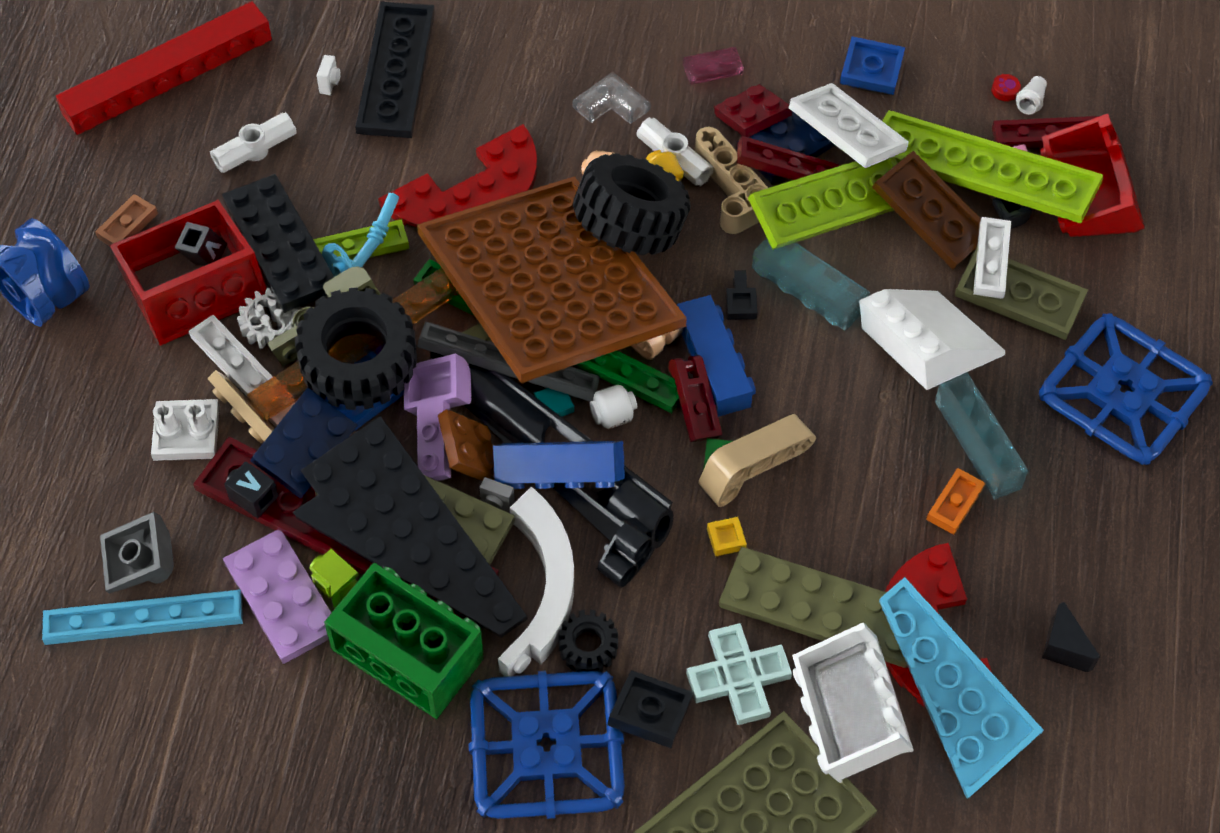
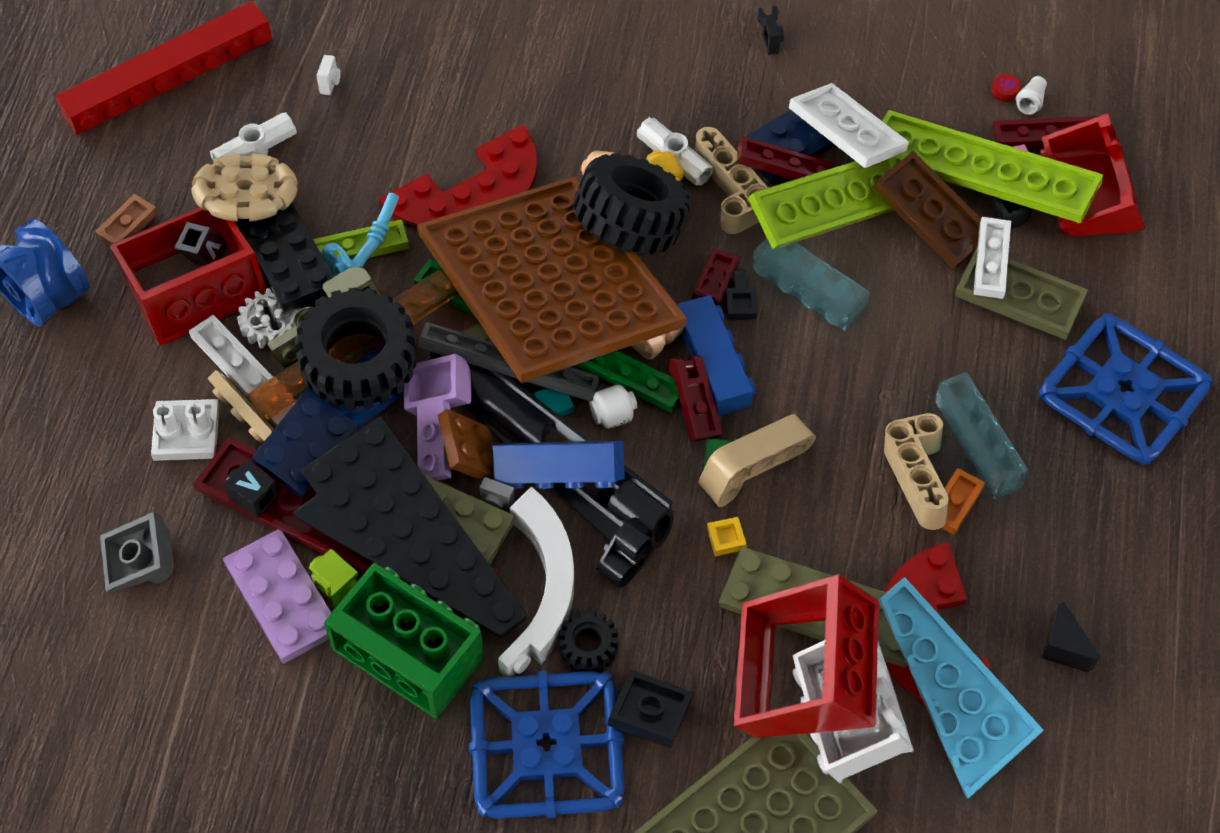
(142, 617): medium azure tile -> none
(267, 183): none -> tan plate
(395, 70): black plate -> none
(614, 94): clear brick -> none
(713, 65): clear pink plate -> none
(716, 276): none -> dark red plate
(739, 674): light aqua plate -> none
(752, 110): dark red plate -> none
(771, 32): none -> black plate
(848, 660): none -> red windscreen
(872, 65): blue plate -> none
(906, 449): none -> tan beam
(926, 334): white slope -> none

